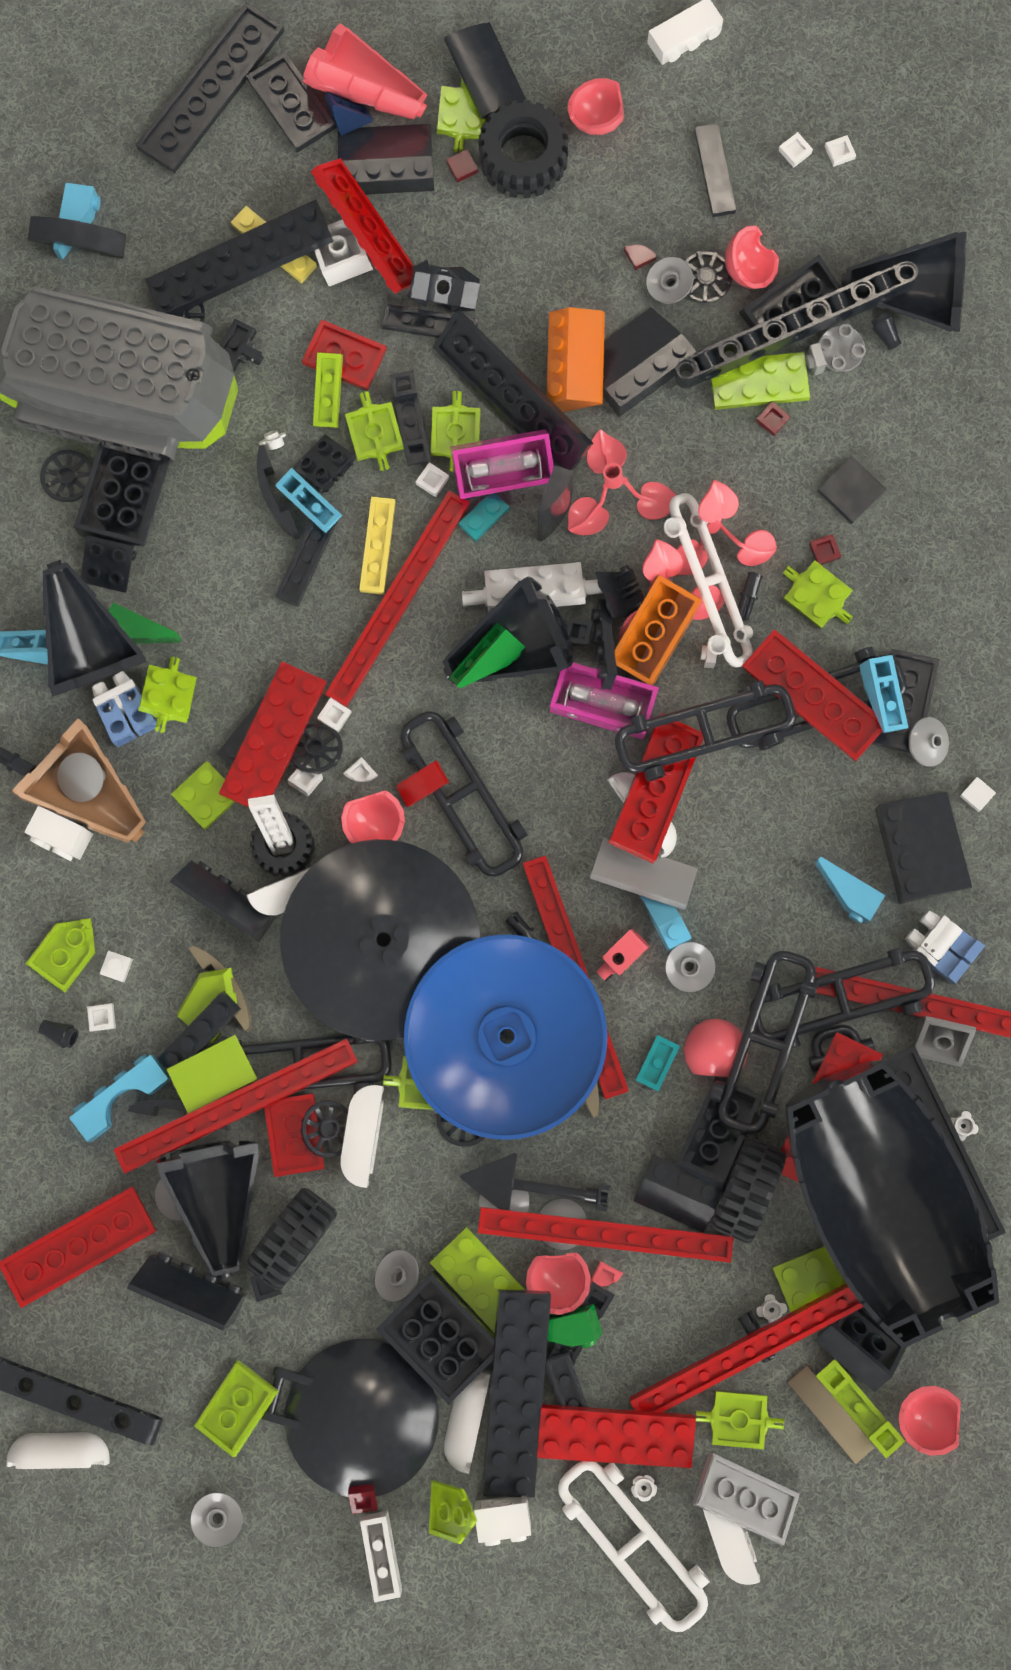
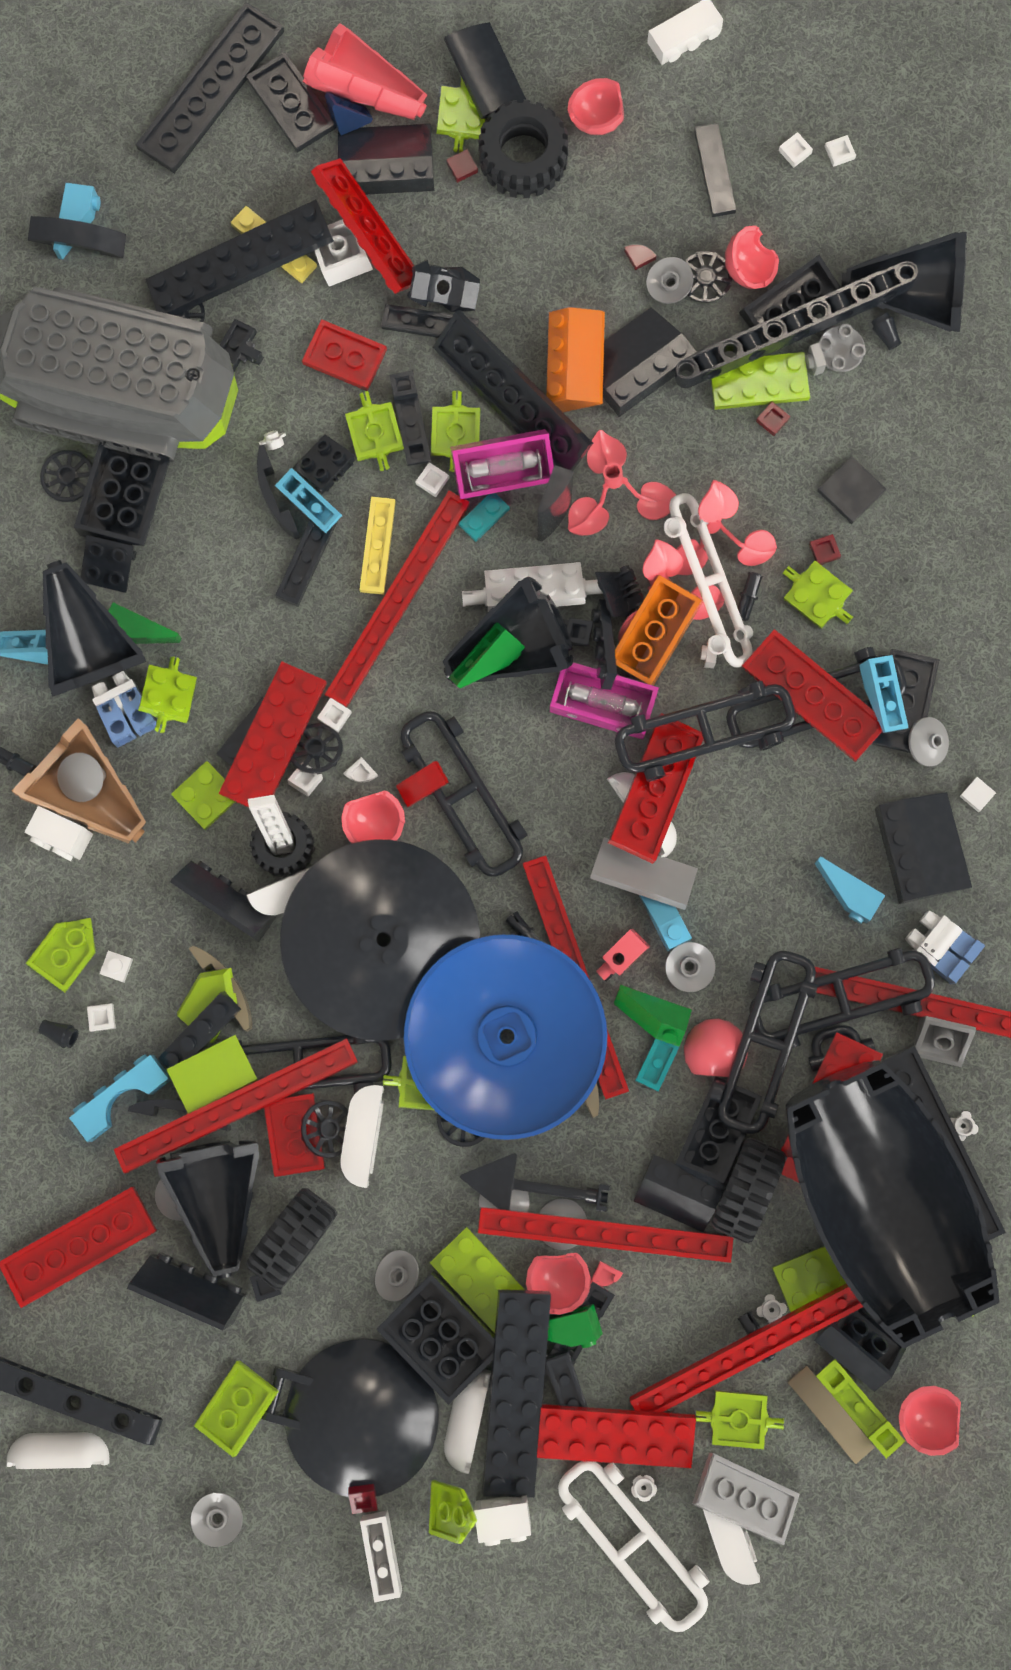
(327, 390): lime plate -> none
(657, 1016): none -> green slope

